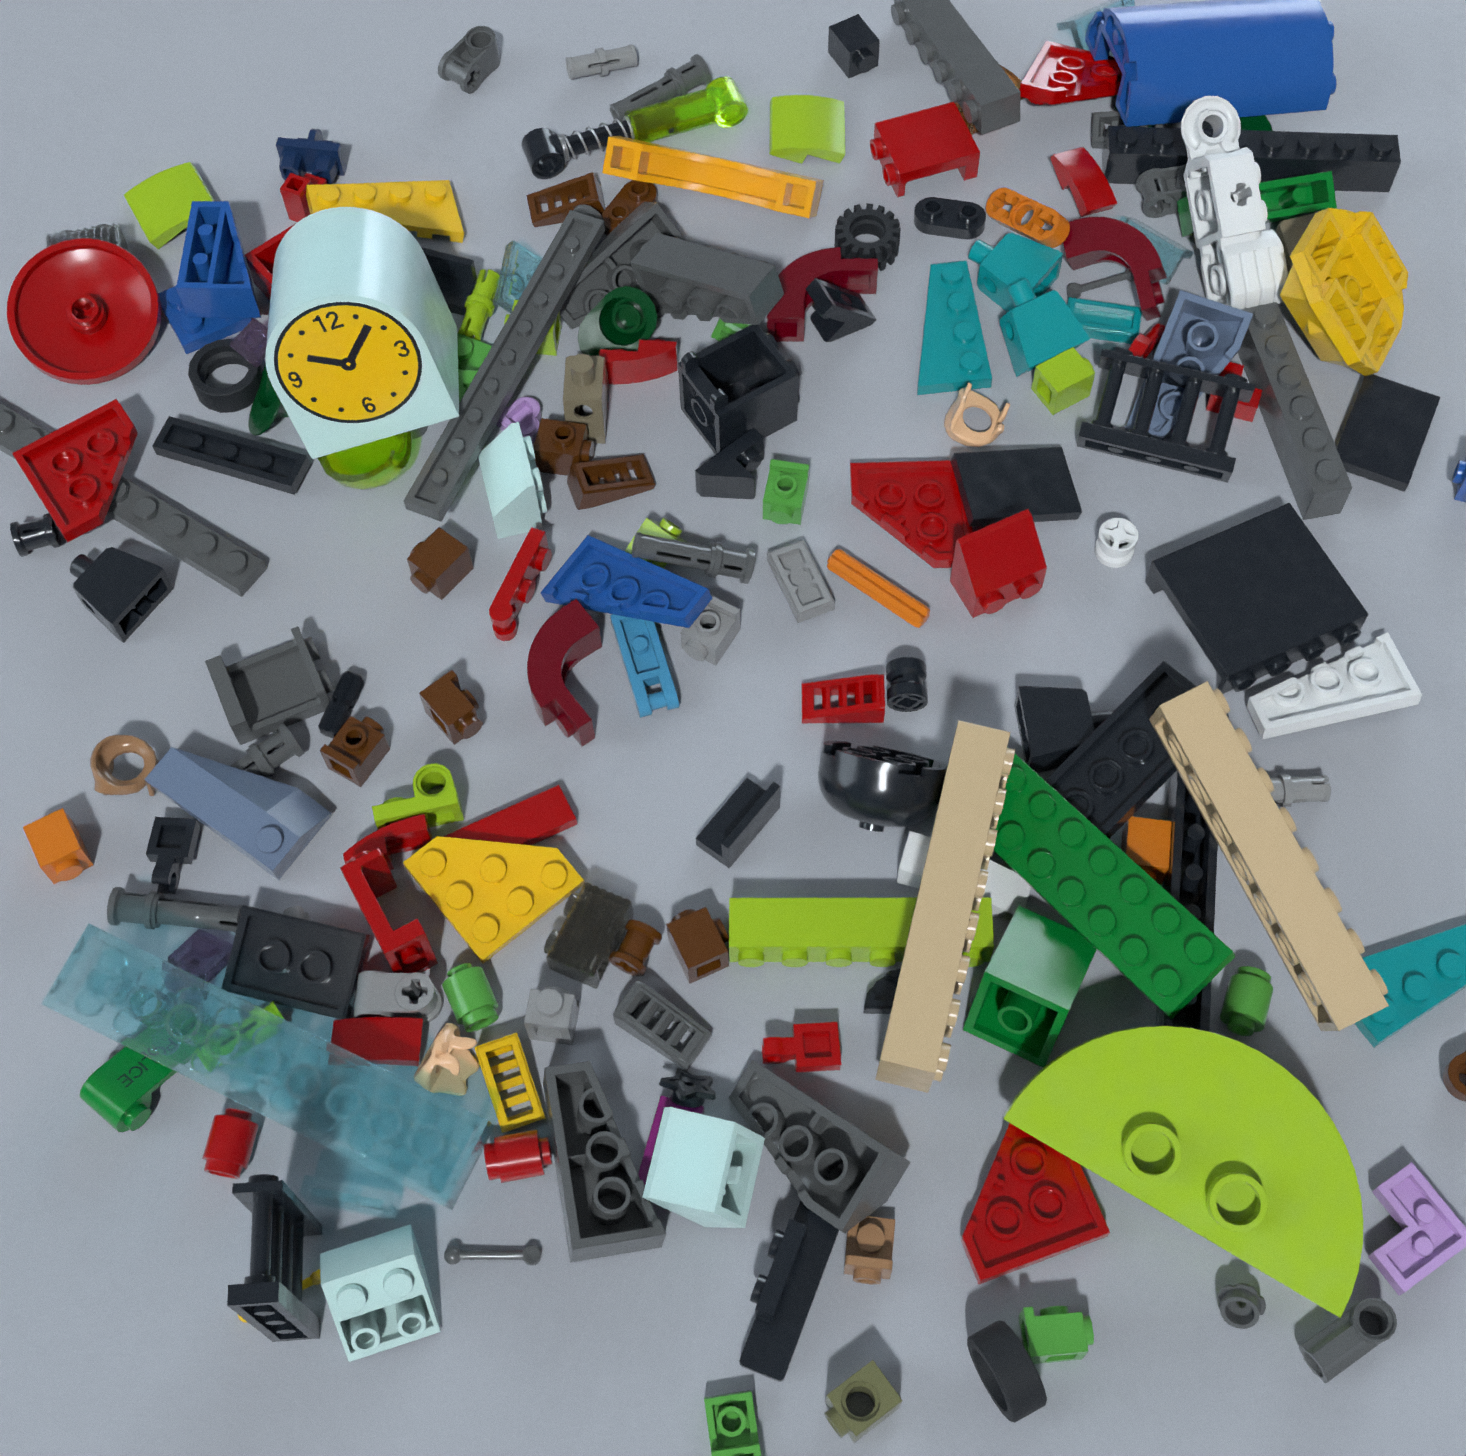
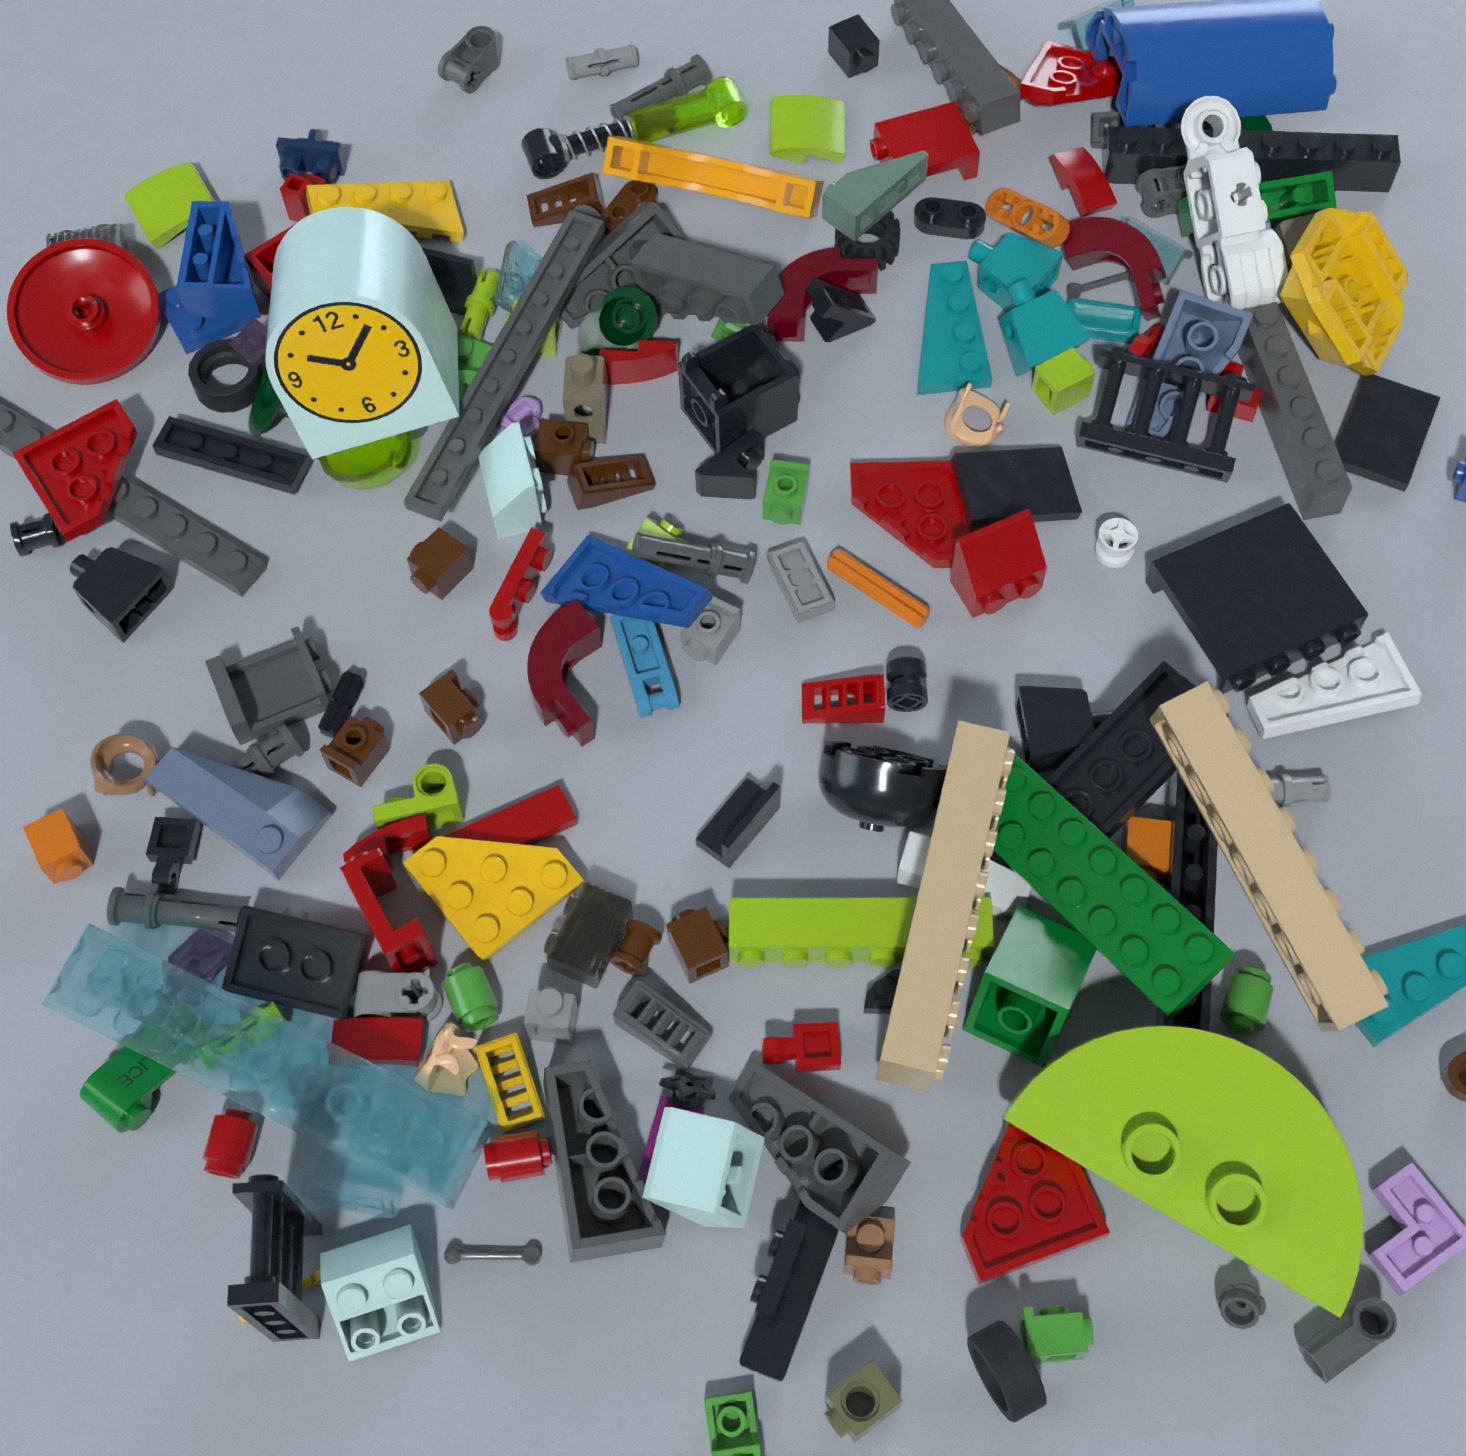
(871, 192): none -> sand green slope

